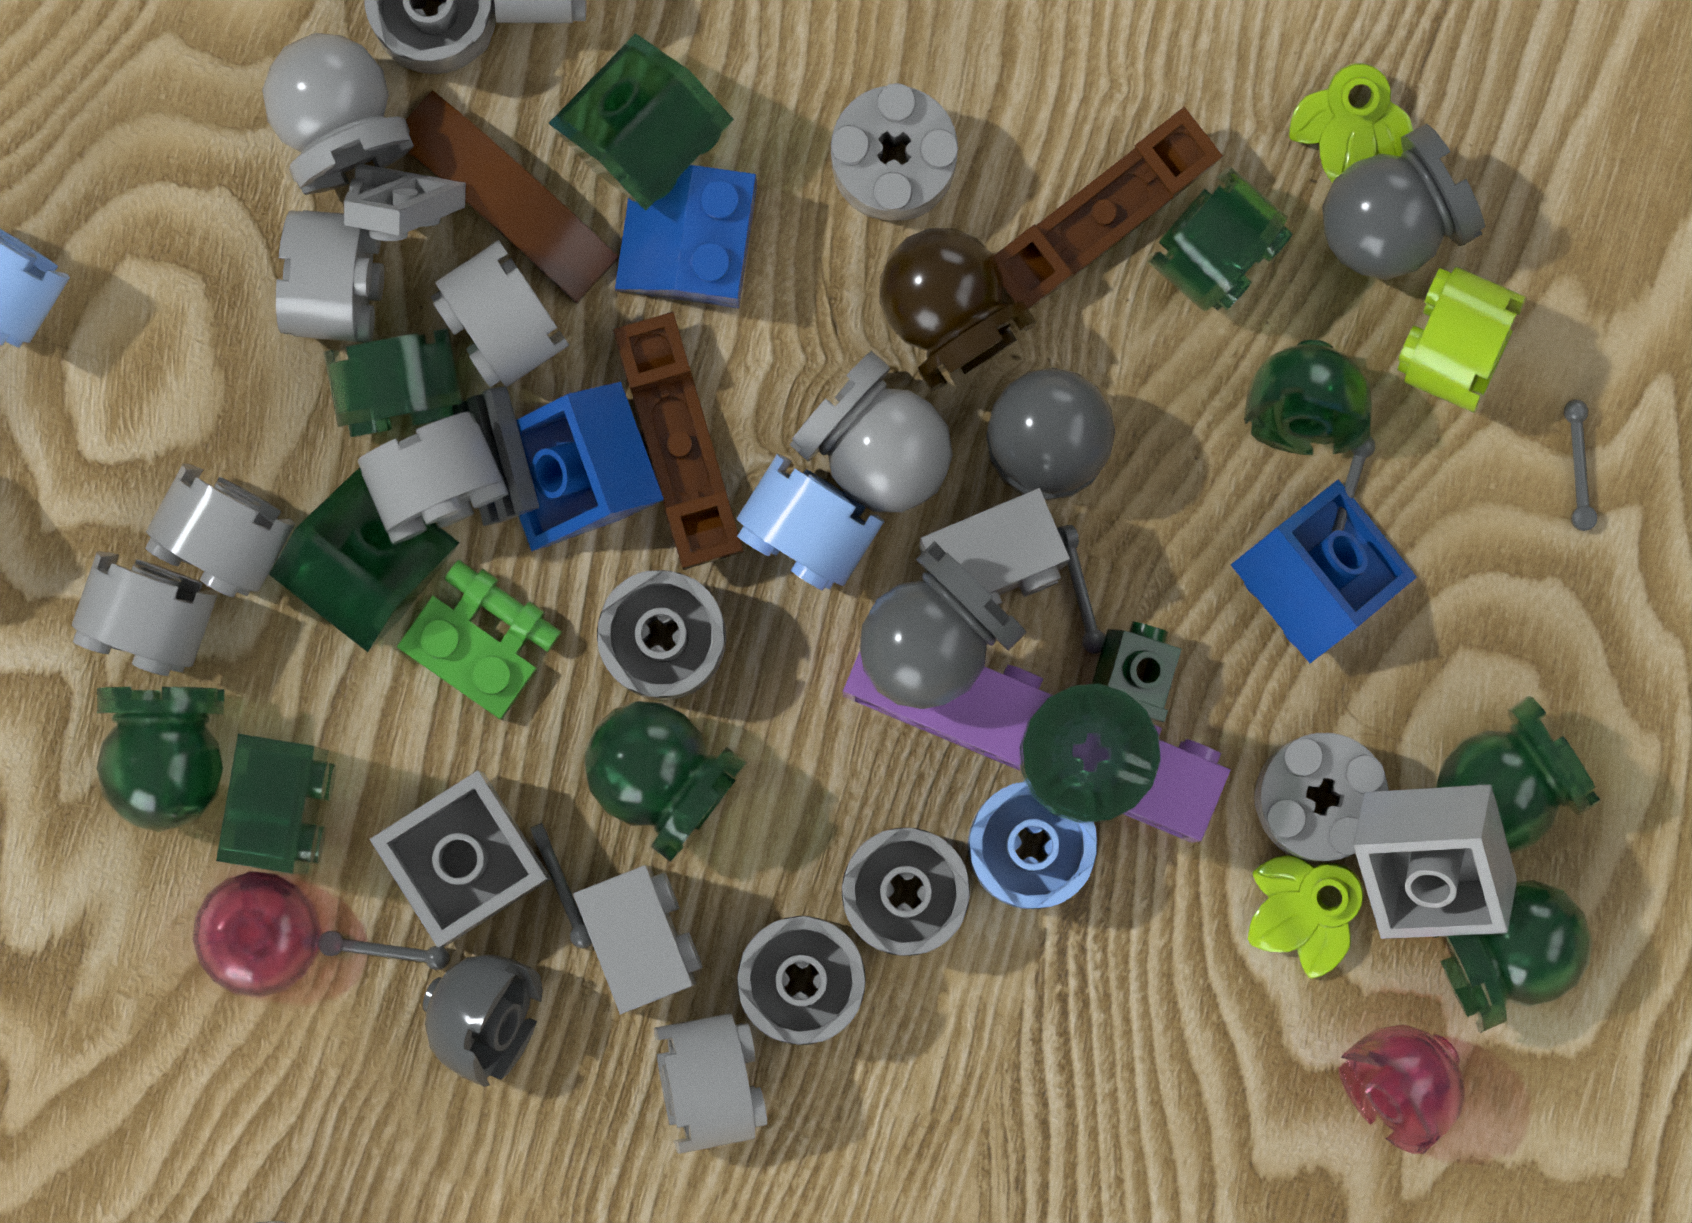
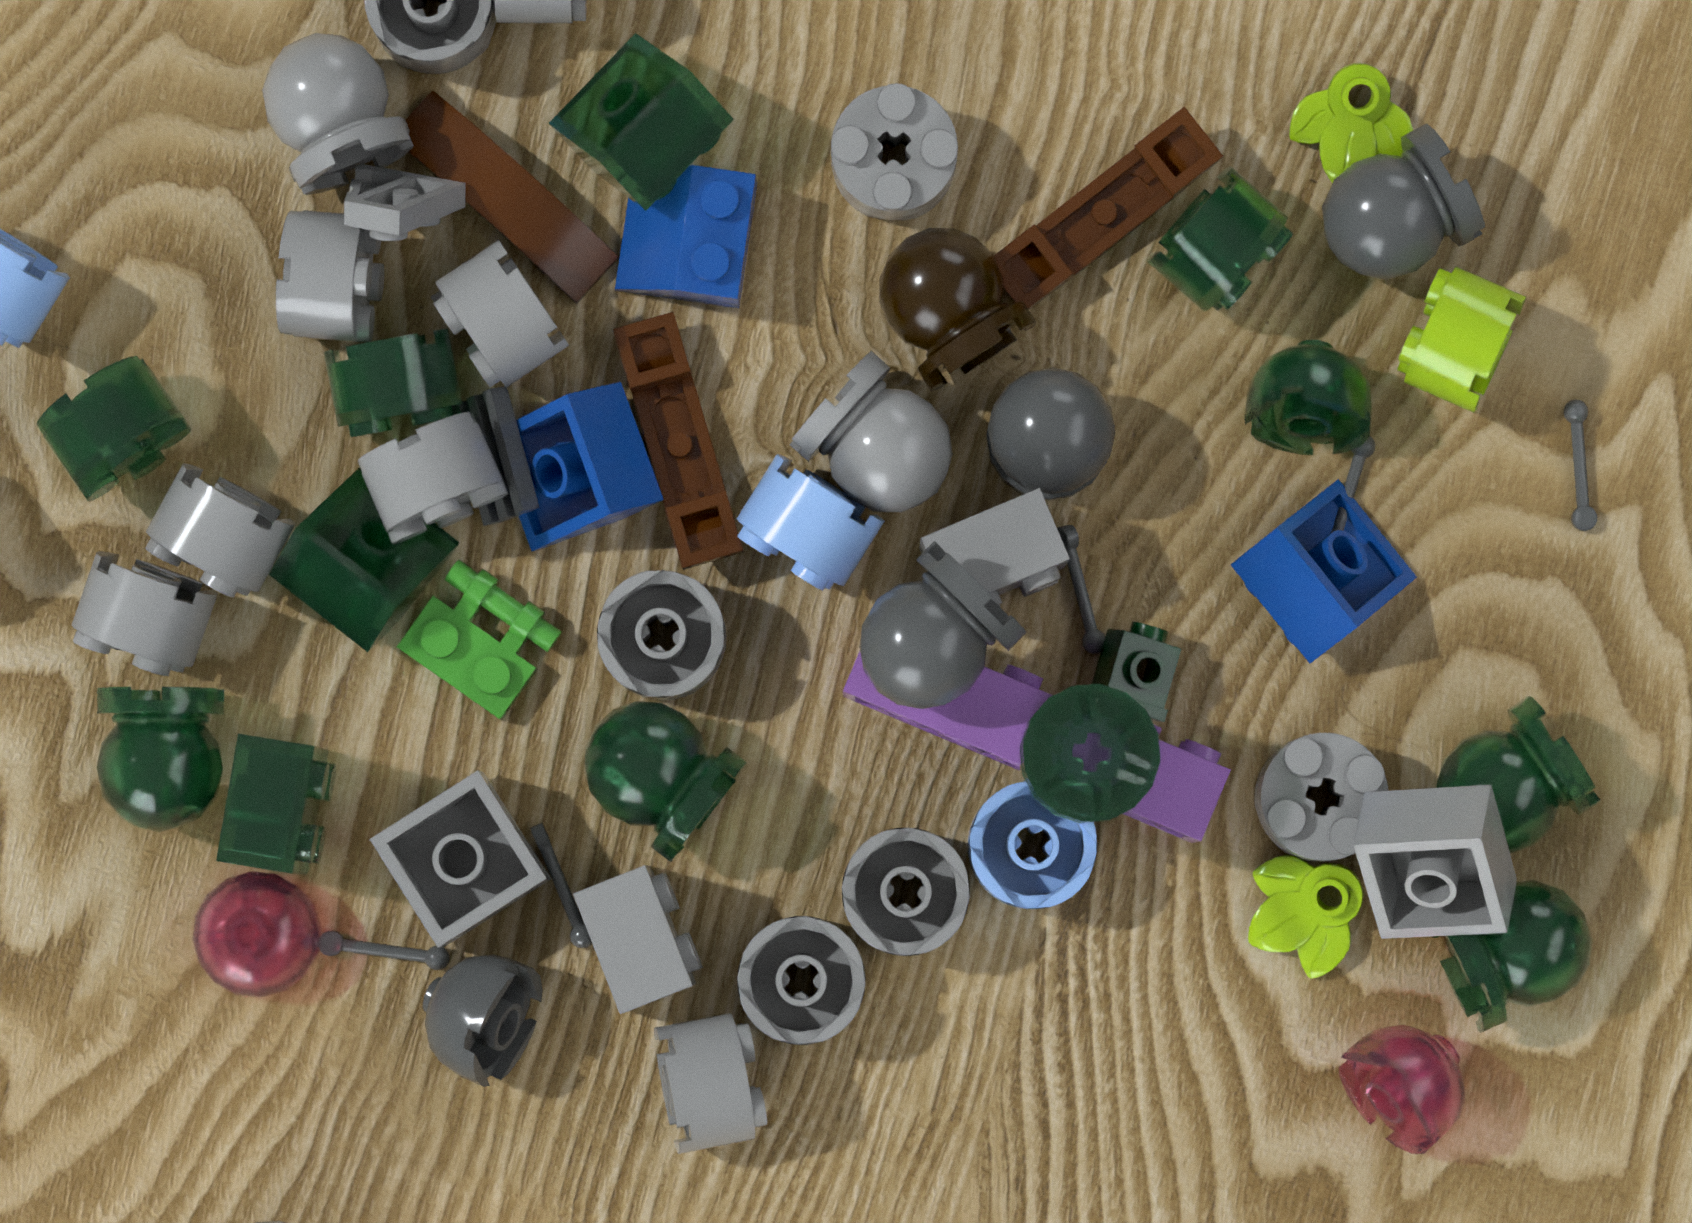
(113, 427): none -> clear green brick

